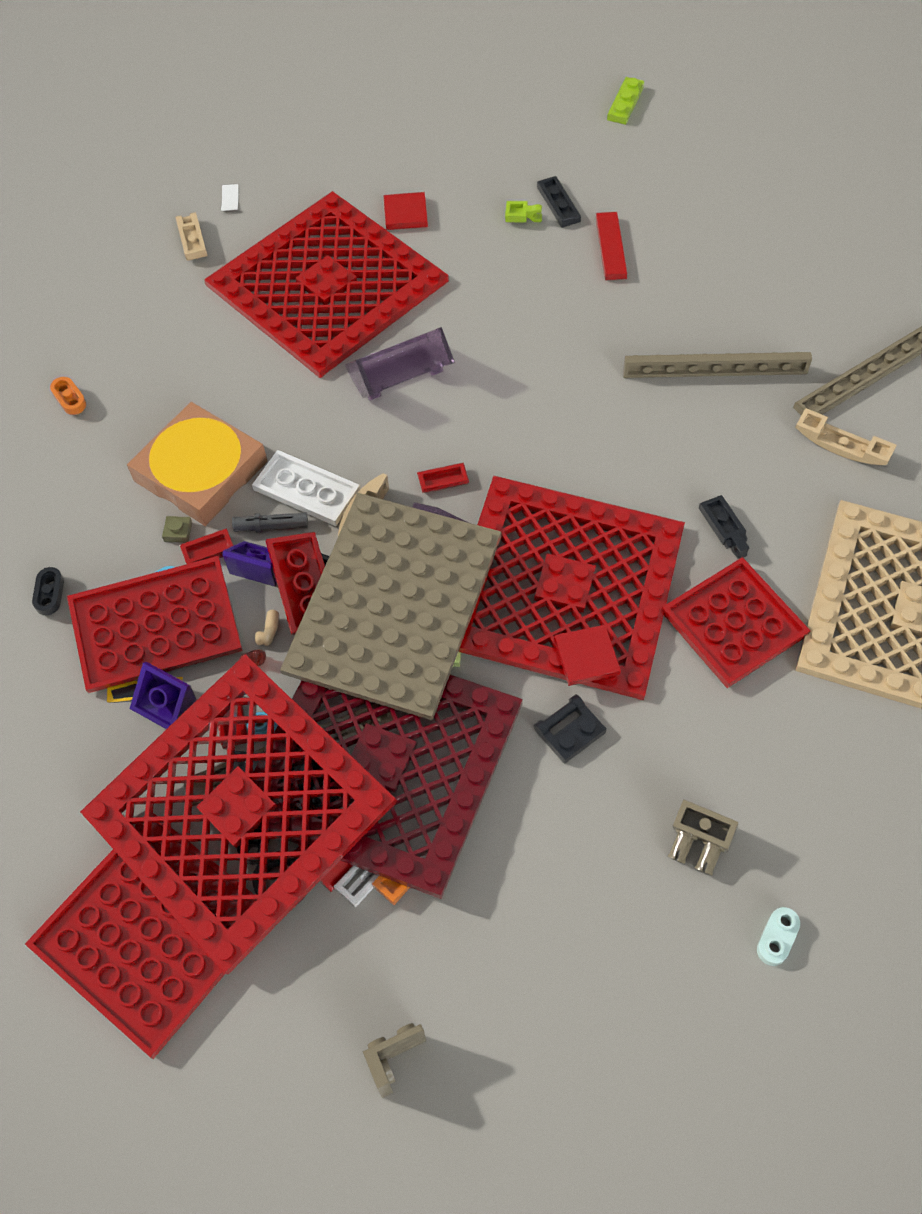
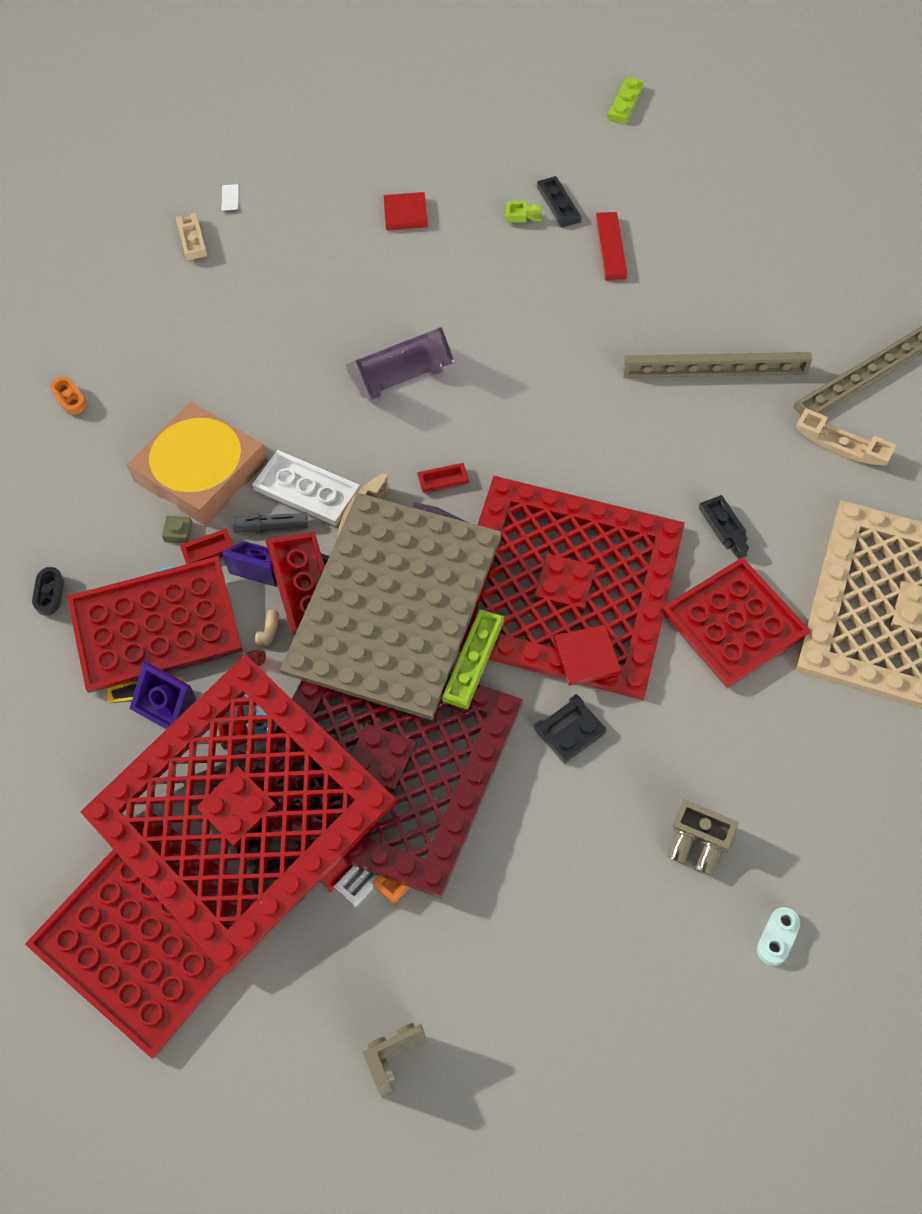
(326, 282): red plate -> none
(473, 659): none -> lime tile

